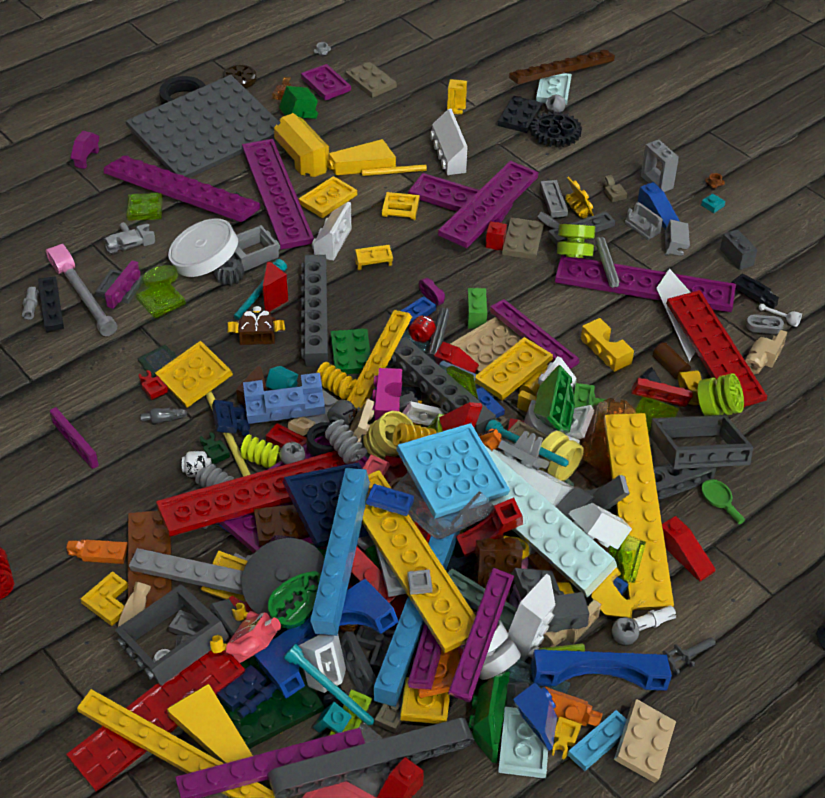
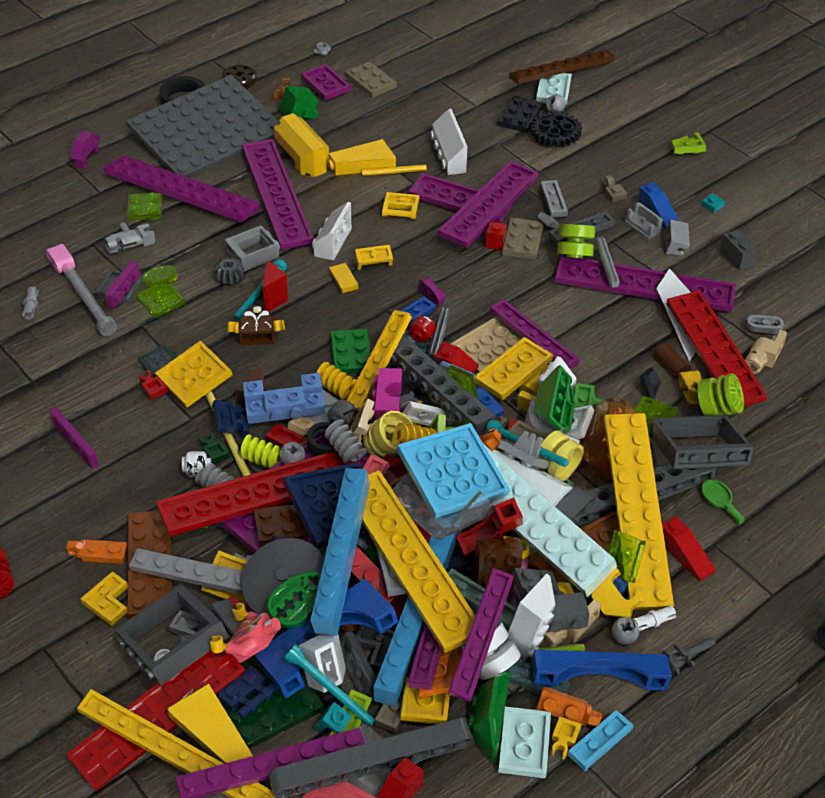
(50, 303): black plate -> none
(135, 603): tan piece -> none
(160, 415): dark grey piece -> none
(203, 247): white brick -> none
(281, 378): teal brick -> none
(315, 310): dark grey brick -> none
(327, 197): yellow plate -> none
(343, 278): none -> yellow tile
(390, 500): blue plate -> none
(419, 582): light grey tile -> none
(457, 95): yellow hinge -> none
(461, 416): red slope -> none
(476, 307): bright green brick -> none
(514, 690): dark grey tile -> none
(538, 711): blue slope -> none
(578, 200): yellow hinge -> none
(601, 524): white slope -> none
(611, 493): dark grey tile -> none
(614, 354): yellow arch -> none
(645, 740): tan plate -> none
(662, 392): red plate -> none
(666, 177): light grey window -> none
(688, 145): none -> lime wing
(715, 180): dark orange plate -> none
(755, 290): black hinge -> none
(793, 318): white hinge -> none

